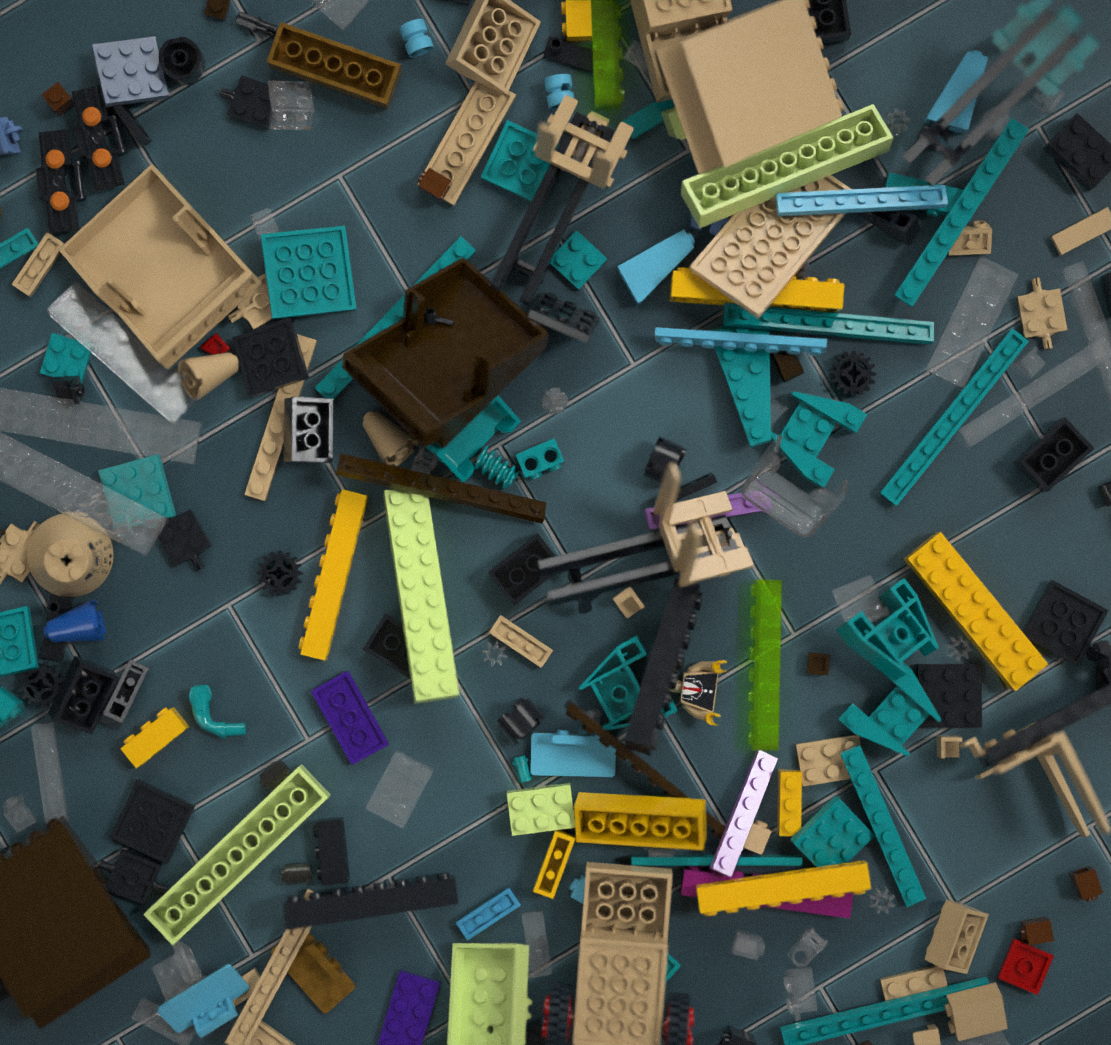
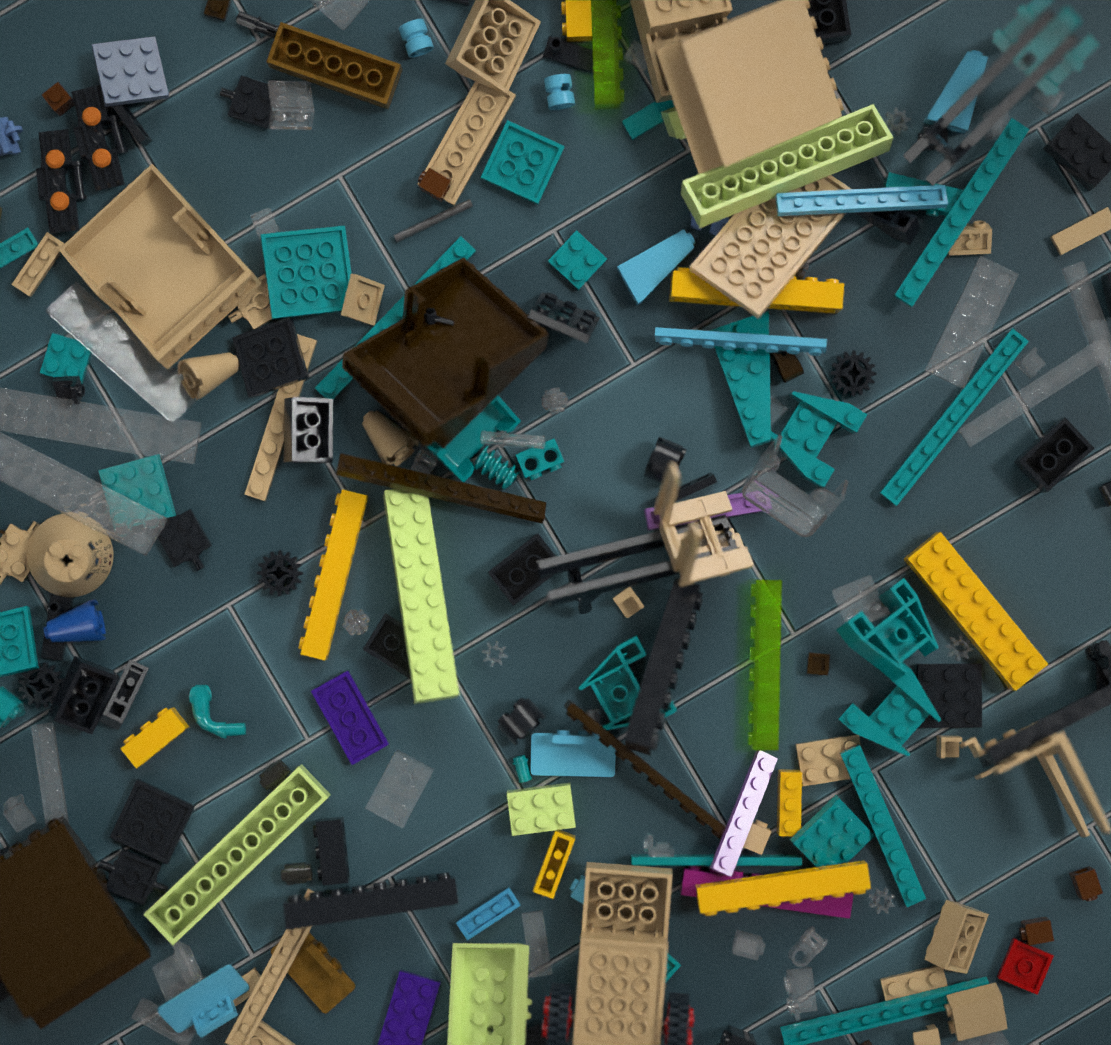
(182, 49): black brick -> none
(215, 345): red tile -> none
(356, 622): none -> clear gear
(362, 299): none -> tan plate
(433, 220): none -> flat silver bar
(489, 438): none -> clear pin
(521, 641): tan plate -> none
(584, 140): piece -> none
(640, 821): yellow brick -> none
(699, 689): torso -> none
(831, 324): teal plate -> none
(1042, 313): tan plate -> none
(1064, 622): black plate -> none

